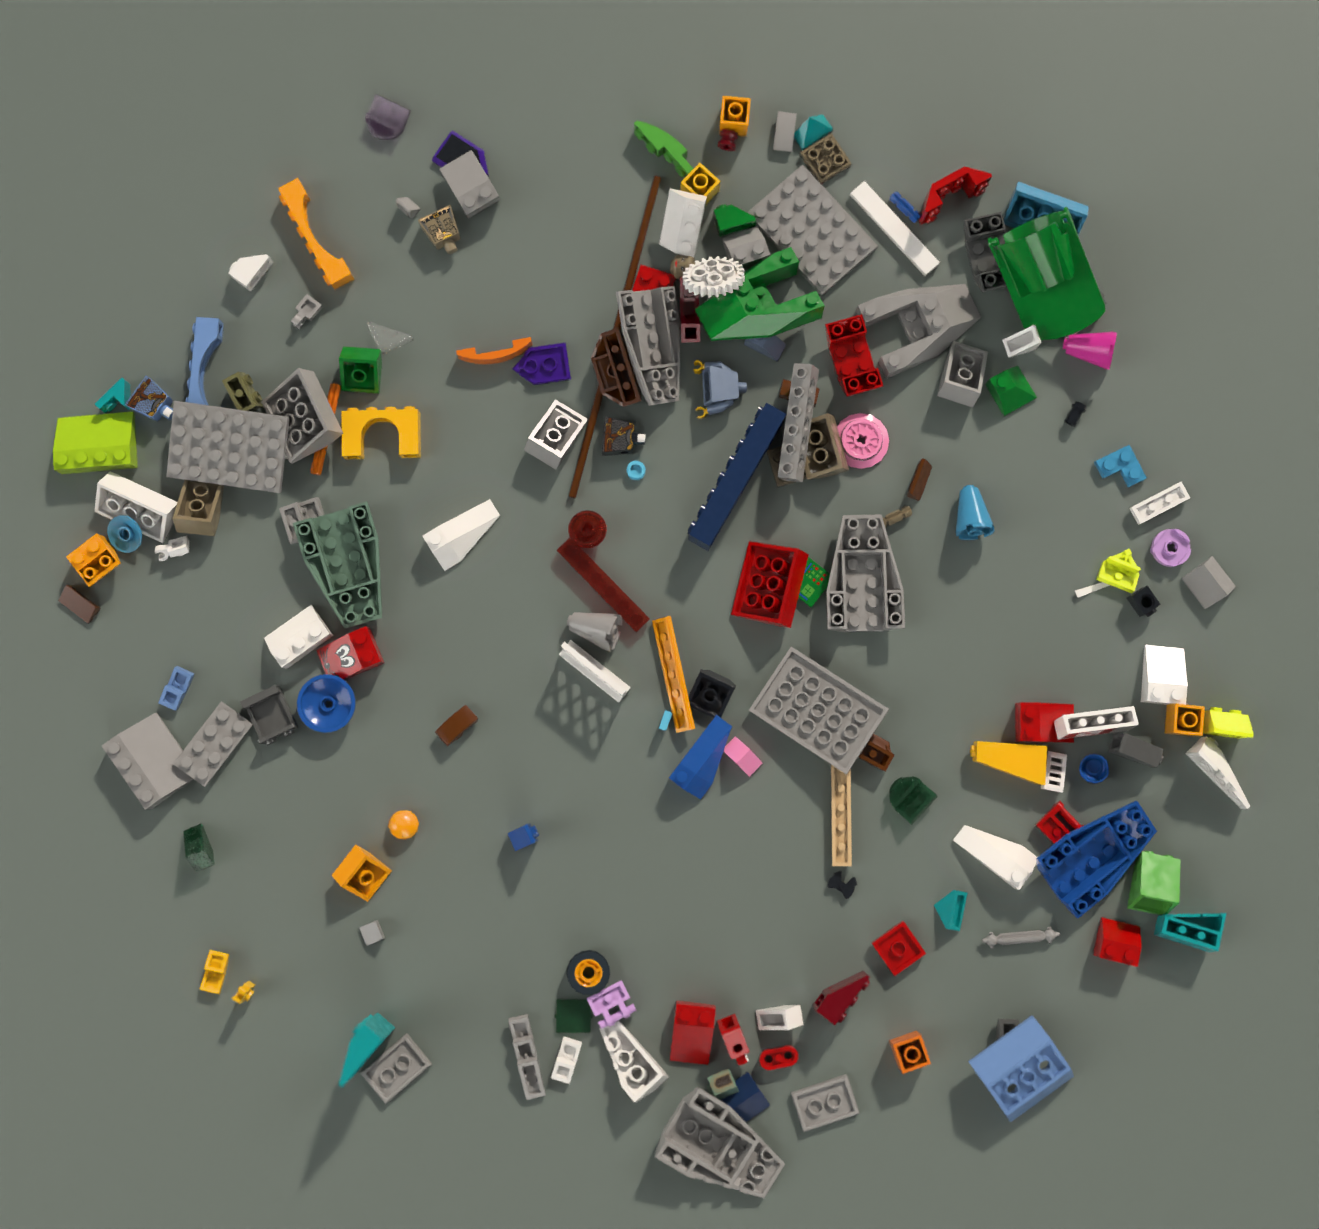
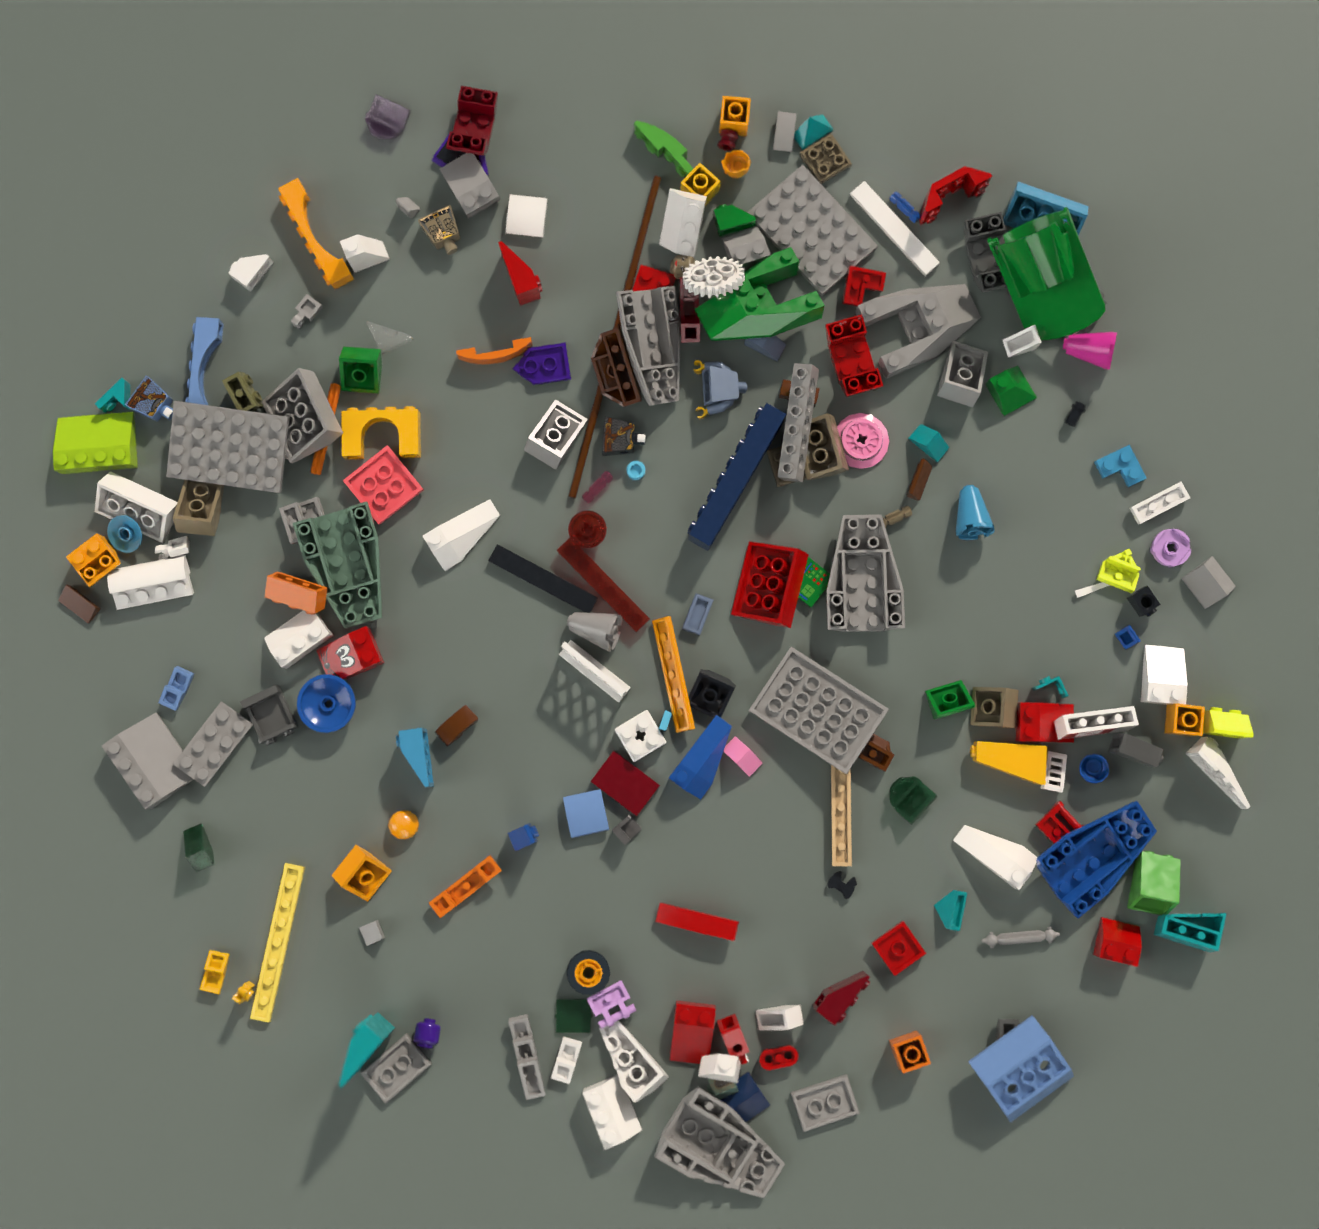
(150, 582): none -> white brick
(277, 942): none -> light yellow tile
(295, 592): none -> orange brick
(363, 252): none -> white slope
(383, 484): none -> coral plate
(415, 748): none -> dark azure slope
(427, 1033): none -> dark purple head
(465, 886): none -> orange slope
(473, 121): none -> dark red slope
(522, 277): none -> red slope
(526, 215): none -> white slope
(543, 579): none -> black tile
(586, 813): none -> medium blue slope
(597, 487): none -> clear pink axle
(611, 1111): none -> white slope
(625, 783): none -> dark red tile
(626, 829): none -> flat silver panel
(642, 723): none -> white brick
(697, 614): none -> sand blue tile
(697, 921): none -> red slope
(720, 1067): none -> white slope
(736, 163): none -> light orange hair
(860, 279): none -> red plate
(929, 442): none -> teal slope
(949, 699): none -> green slope
(994, 707): none -> dark tan slope
(1058, 683): none -> teal bracket
(1127, 637): none -> blue slope

